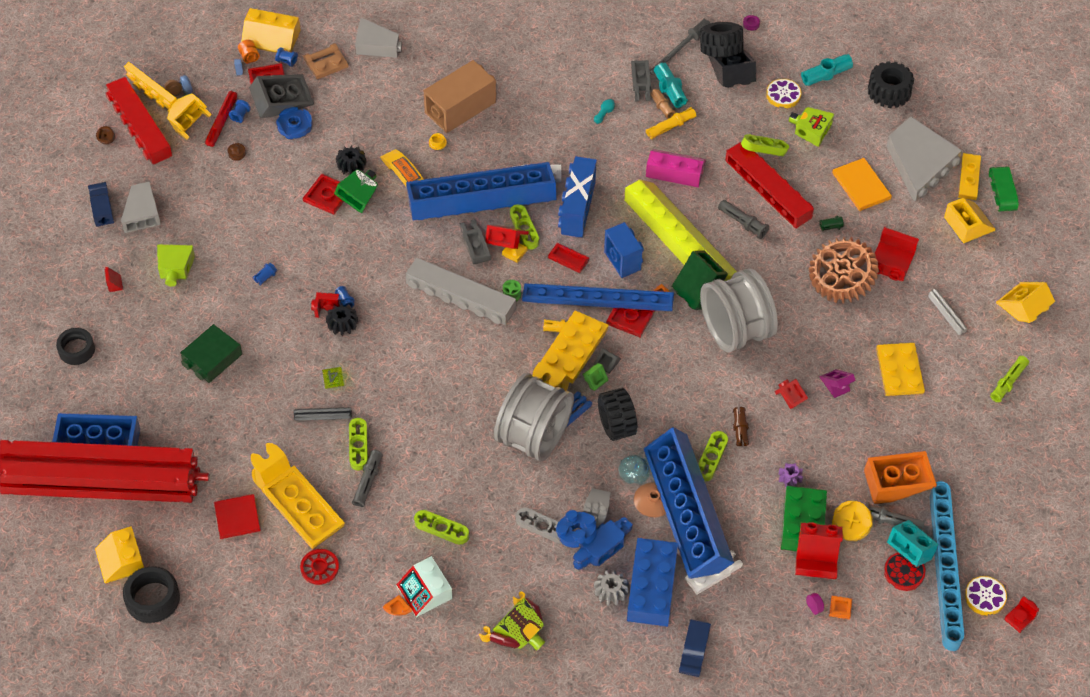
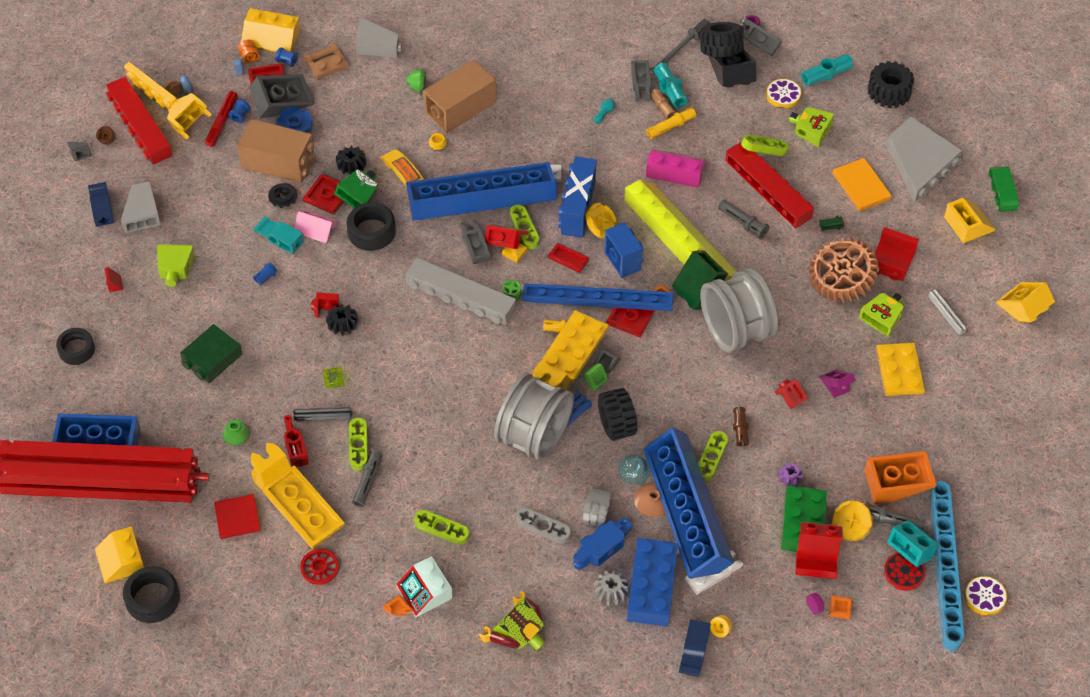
(79, 150): none -> dark grey slope
(236, 151): reddish brown tile -> none
(236, 432): none -> bright green cone
(276, 150): none -> medium nougat brick
(280, 234): none -> teal piece
(285, 189): none -> black gear
(294, 443): none -> red piece
(315, 225): none -> bright pink panel
(344, 296): blue pin -> none
(373, 240): none -> black tyre
(417, 80): none -> bright green cone
(574, 520): blue plate -> none
(600, 219): none -> yellow tile
(721, 626): none -> yellow tile
(760, 37): none -> dark grey plate
(883, 312): none -> lime torso
(969, 176): yellow plate -> none
(1006, 384): lime pin -> none
(1022, 614): red bracket -> none

